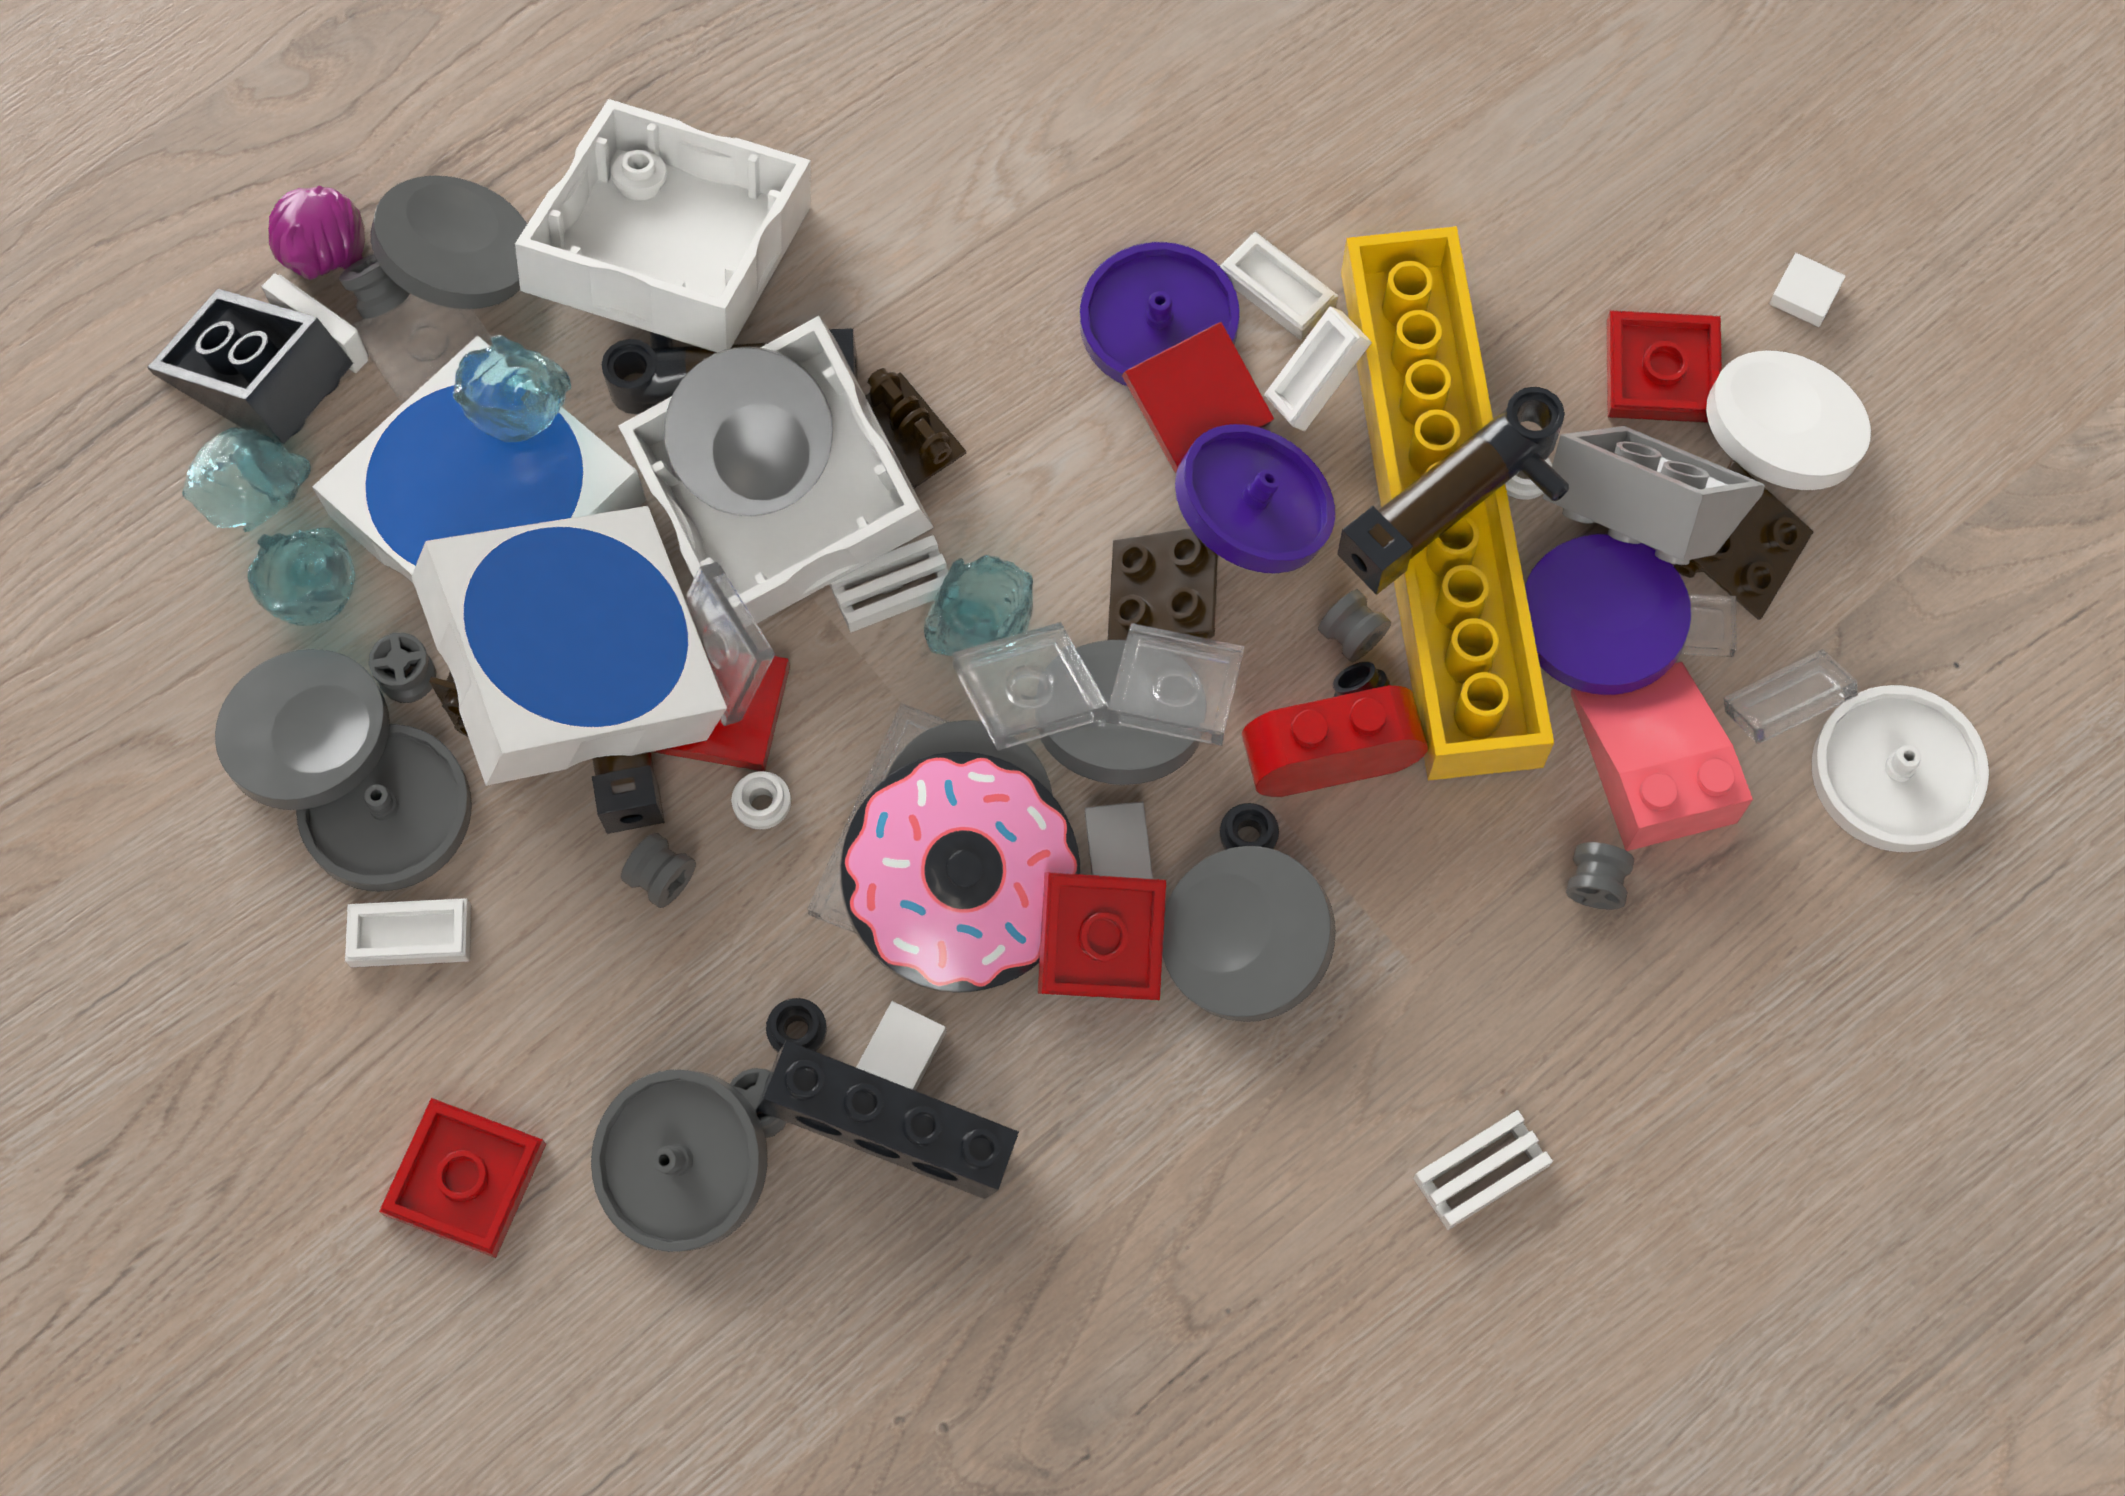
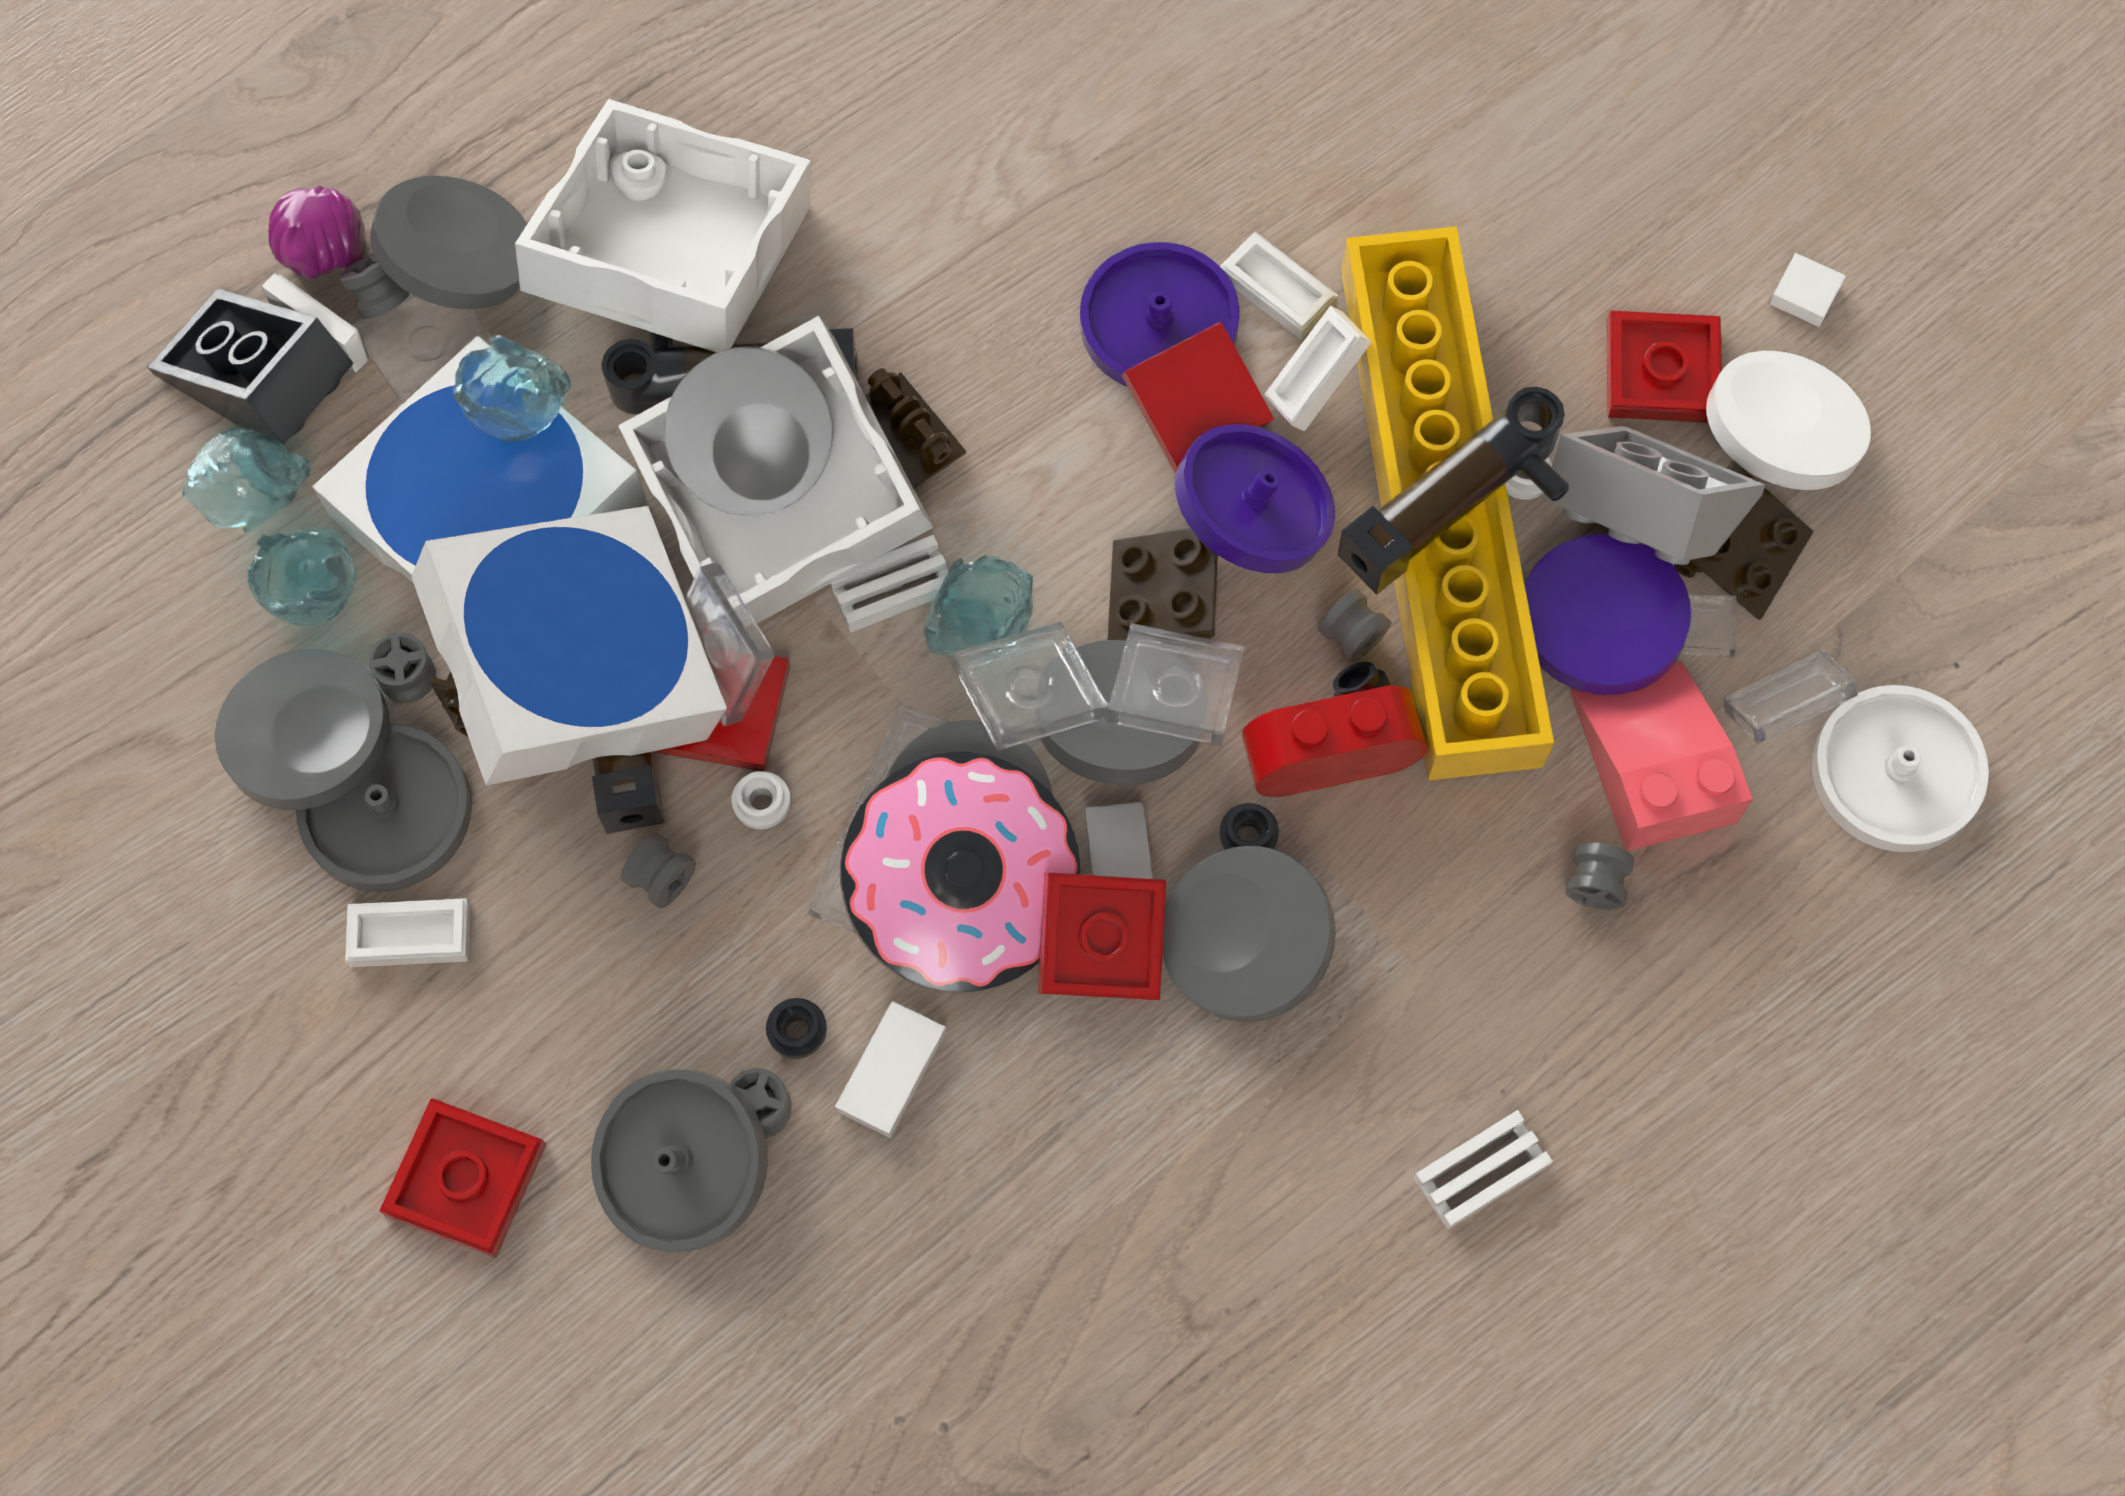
(887, 1120): black brick -> none

